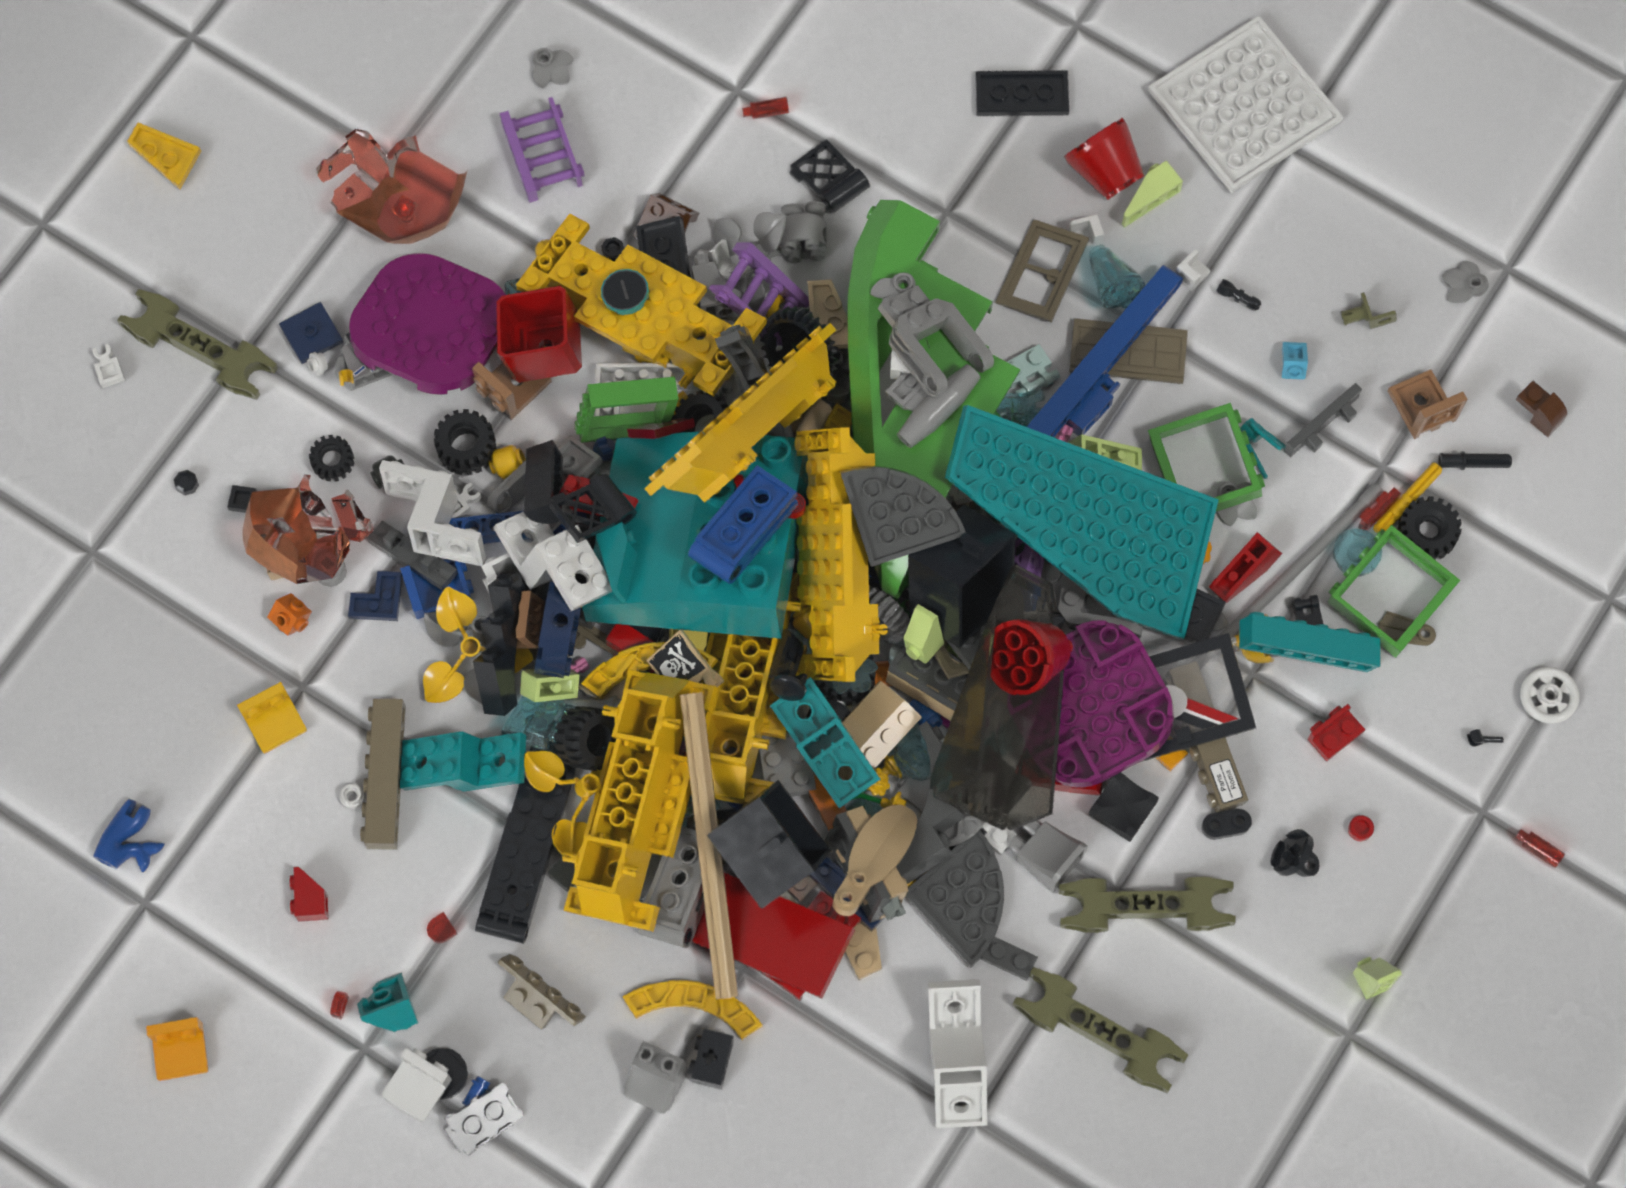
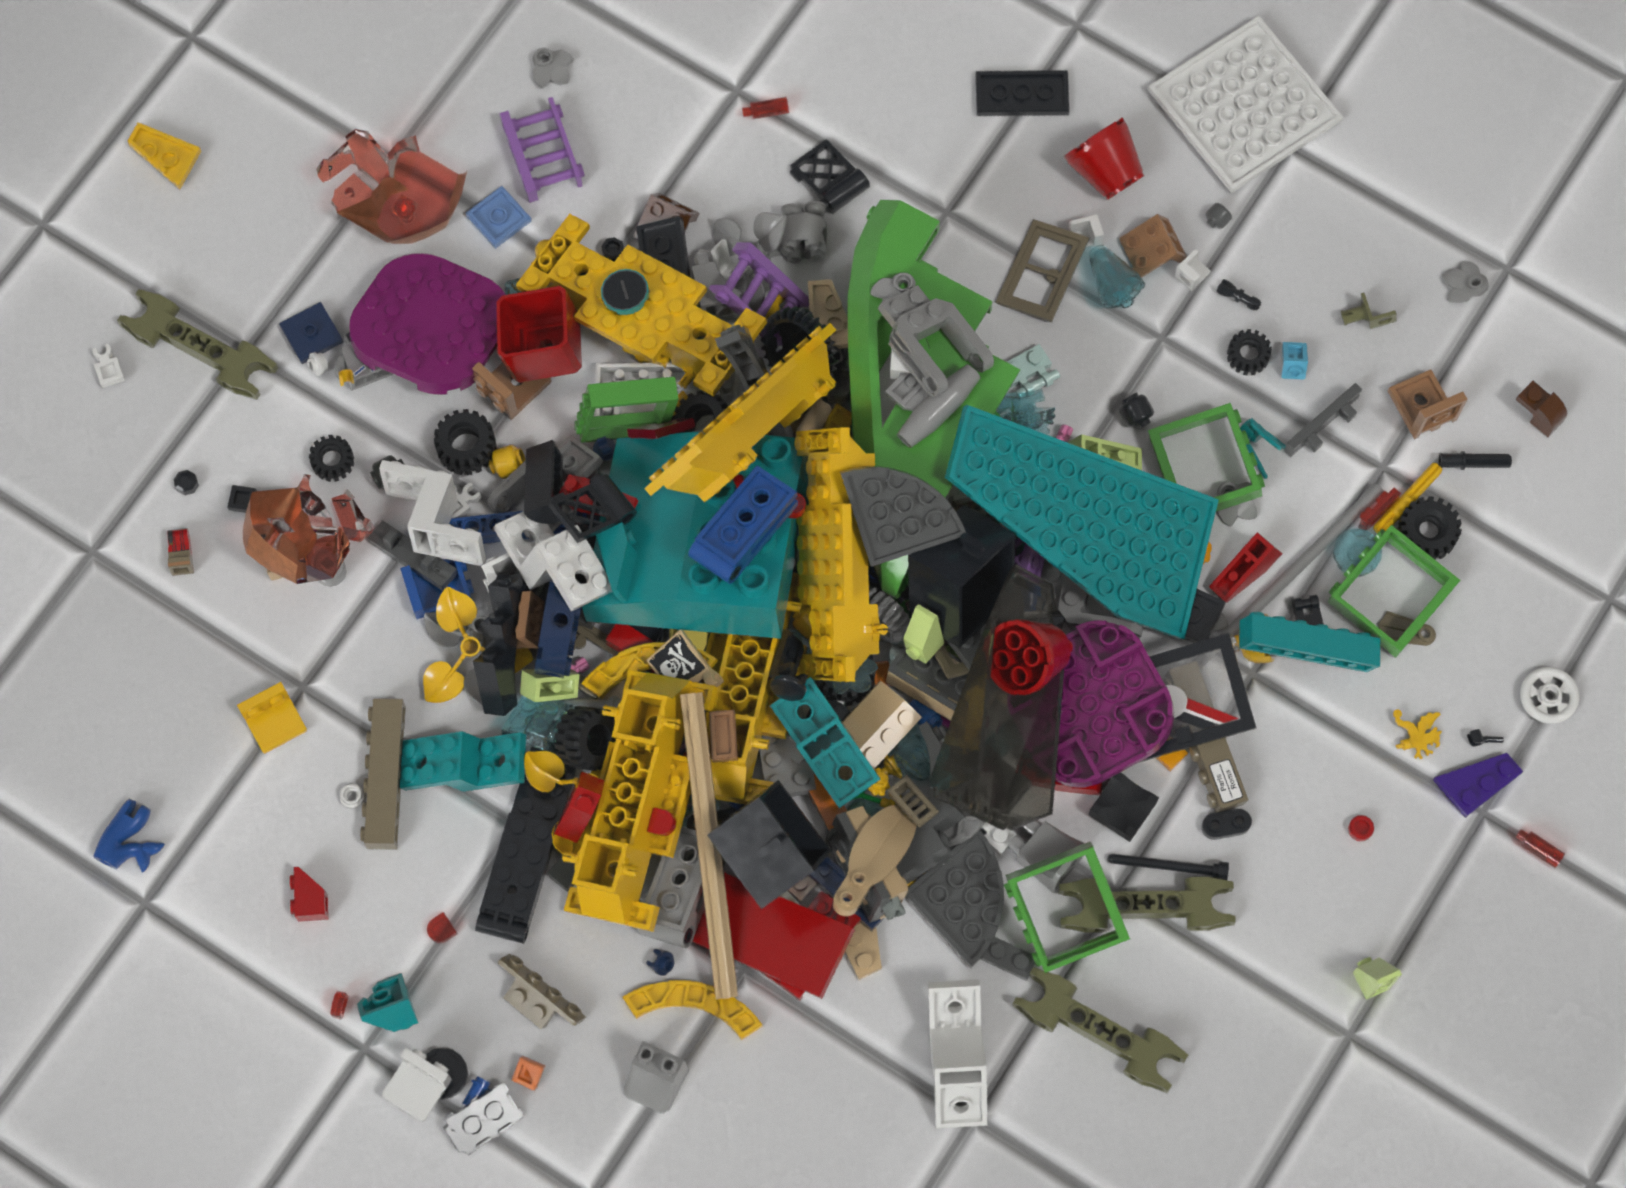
(178, 1048): light orange bracket -> none
(180, 552): none -> leg
(289, 614): orange brick -> none
(383, 604): dark blue plate -> none
(498, 217): none -> medium blue tile
(528, 1073): none -> orange tile
(580, 807): none -> red slope
(661, 822): none -> red tile
(663, 964): none -> dark blue plate
(714, 1073): black brick -> none
(723, 736): none -> medium nougat tile
(899, 788): none -> dark tan slope
(1081, 950): none -> bright green window
(1094, 406): blue brick -> none
(1106, 352): blue beam -> none
(1136, 410): none -> black head
(1152, 245): none -> medium nougat bracket
(1153, 356): dark tan piece -> none
(1156, 188): yellowish green slope -> none
(1218, 216): none -> dark grey piece
(1218, 871): none -> black piece
(1254, 340): none -> black tyre
(1293, 853): black tile -> none
(1335, 732): red bracket -> none
(1417, 736): none -> yellow piece
(1478, 782): none -> dark purple wing

